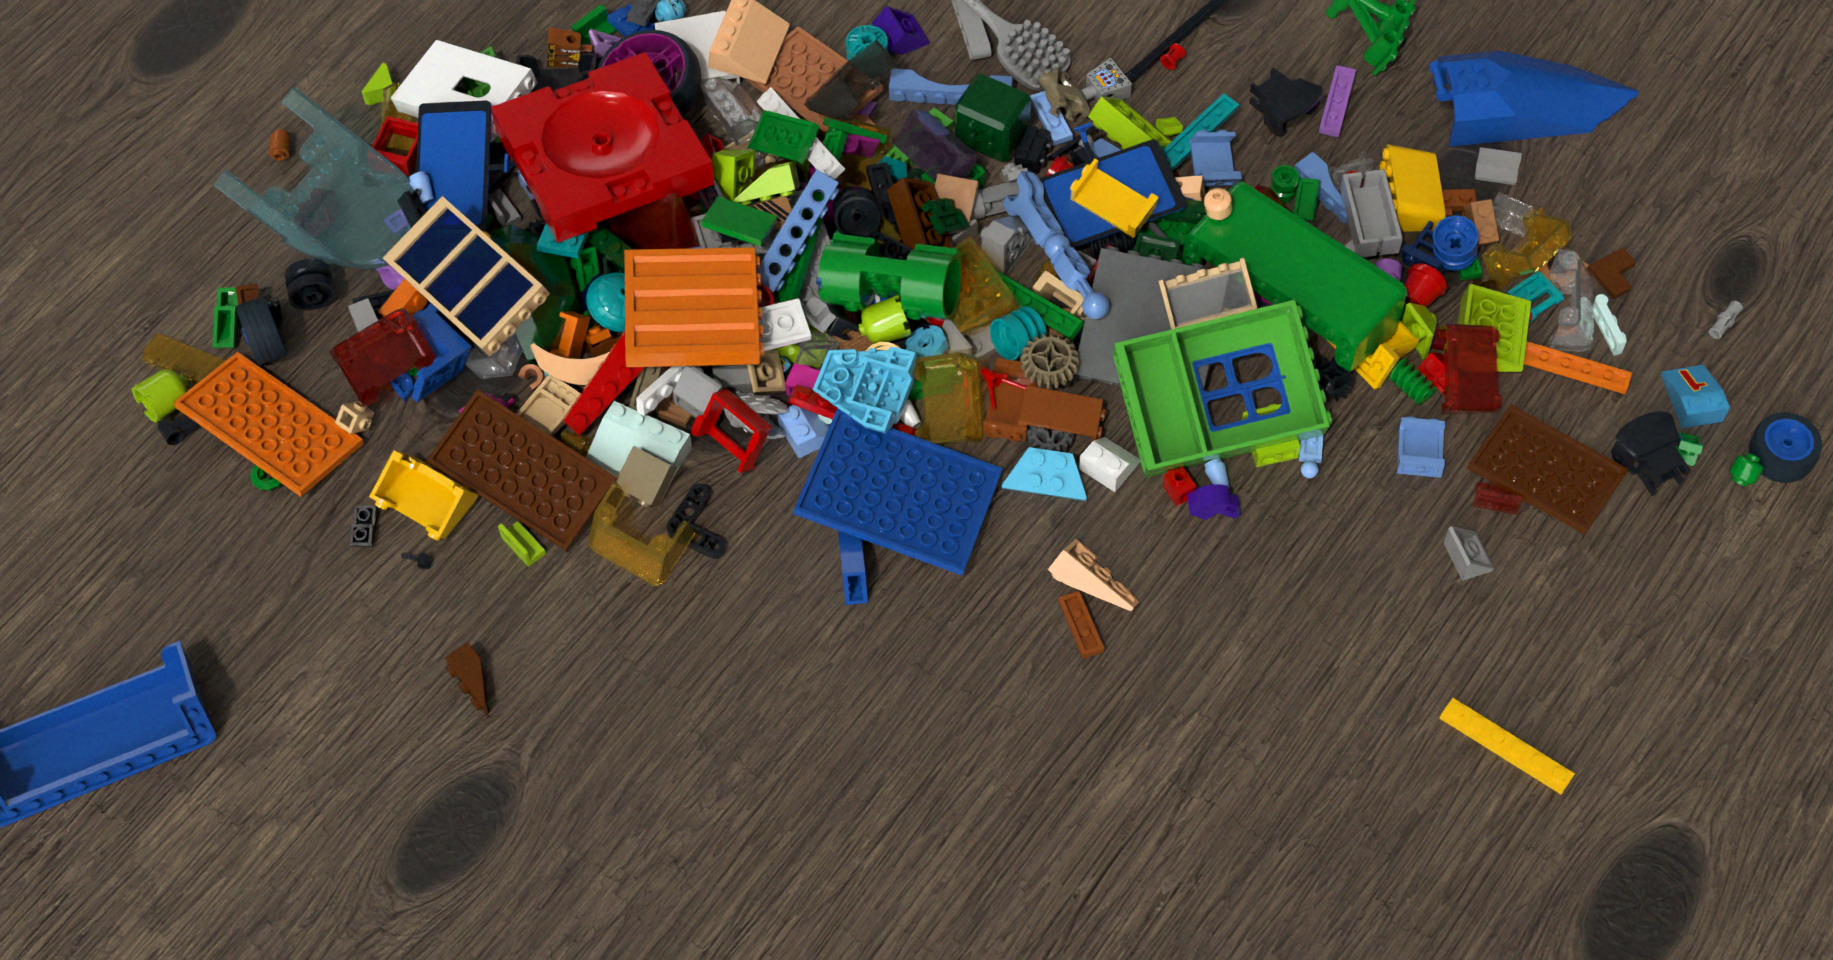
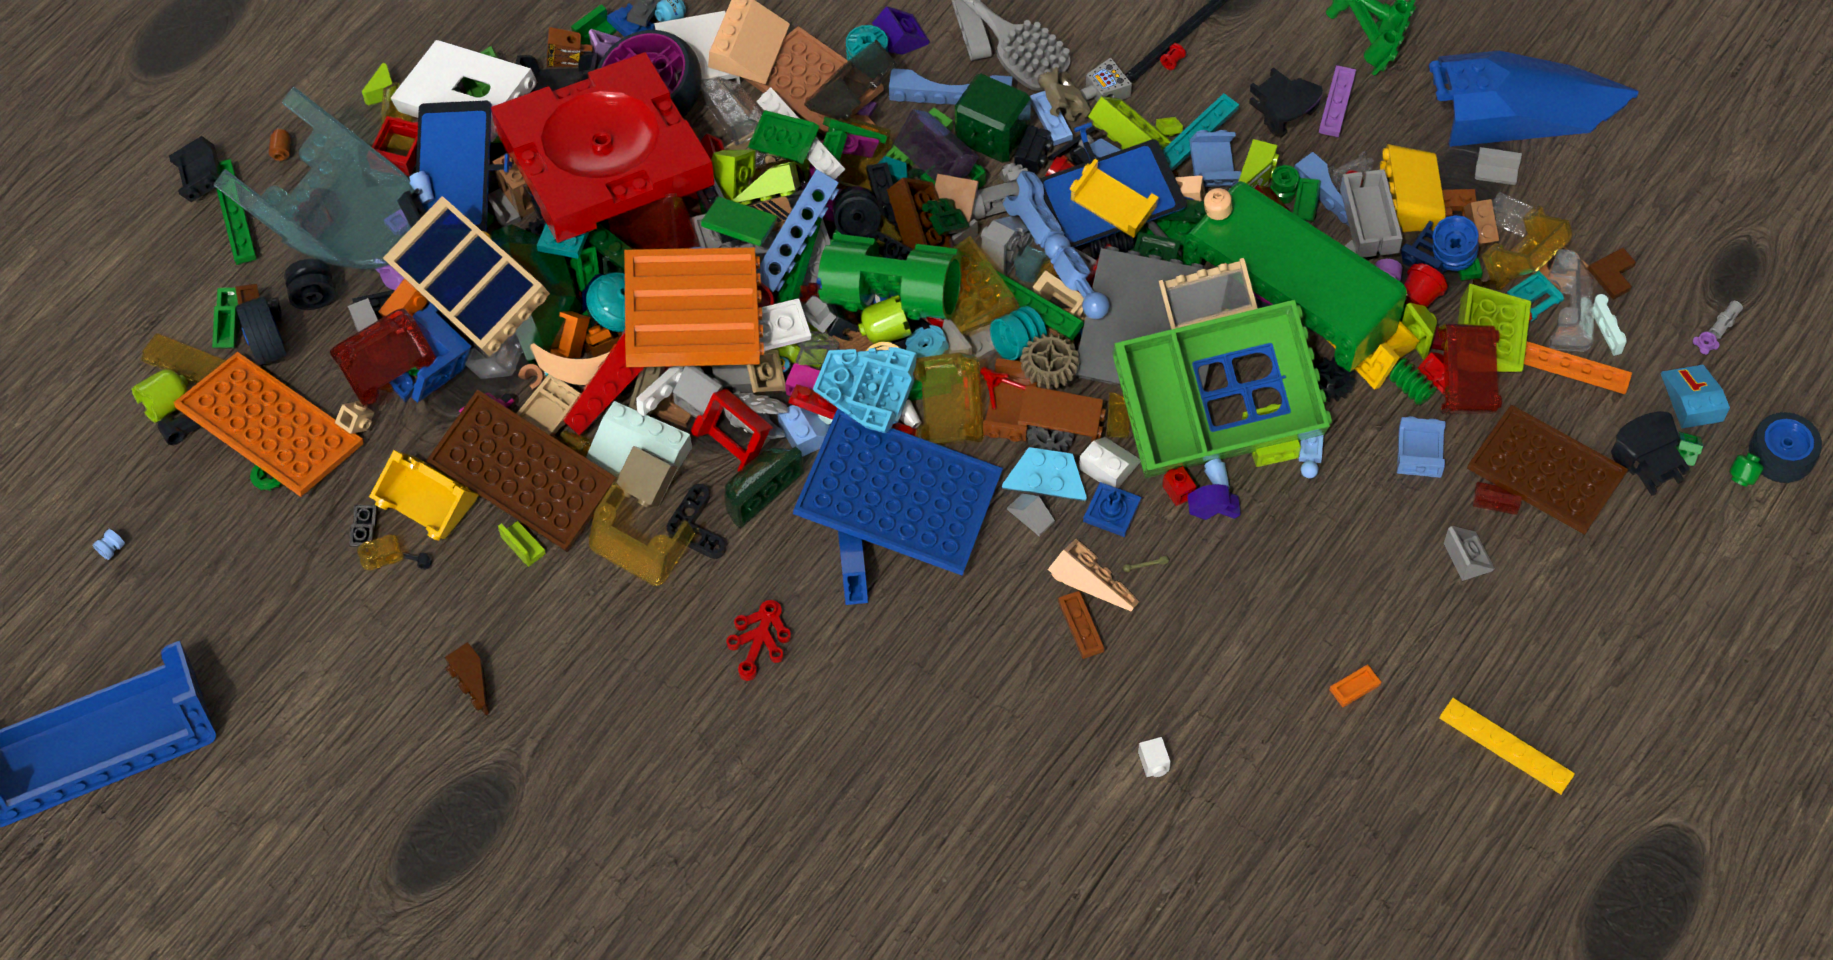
(108, 544): none -> light blue wheel
(197, 168): none -> black panel
(236, 223): none -> green plate
(381, 552): none -> clear yellow piece
(513, 187): none -> medium nougat panel
(759, 636): none -> red plant
(761, 482): none -> clear green windscreen
(809, 291): none -> clear red plate
(1029, 264): none -> clear light blue brick
(1032, 513): none -> light grey slope
(1112, 509): none -> blue plate
(1117, 417): none -> clear yellow slope
(1154, 757): none -> white brick
(1163, 560): none -> olive hinge
(1259, 164): none -> lime slope
(1355, 685): none -> orange tile
(1708, 338): none -> medium lavender plate

